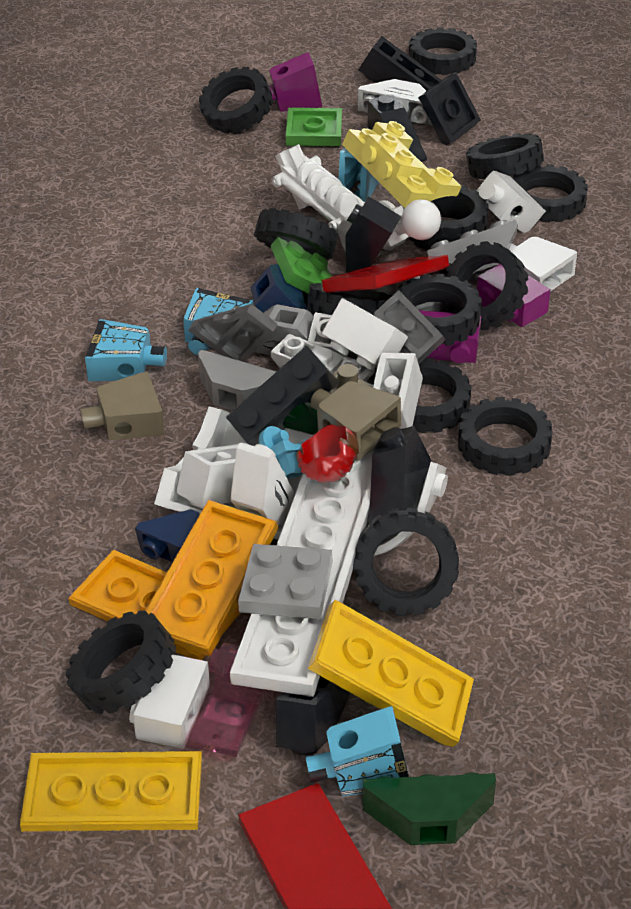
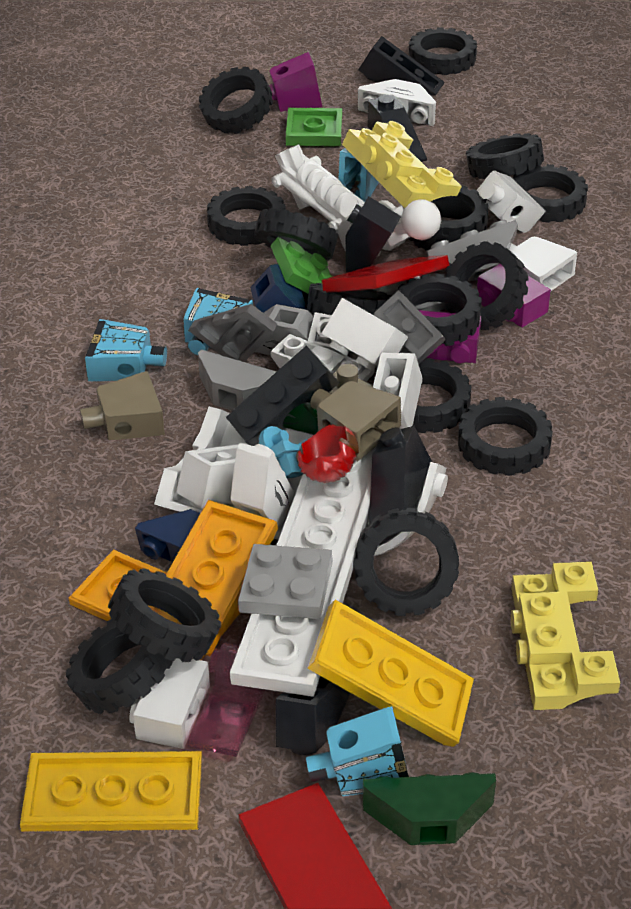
(158, 634): none -> black tyre
(237, 199): none -> black tyre
(449, 108): black plate -> none
(548, 642): none -> light yellow bracket

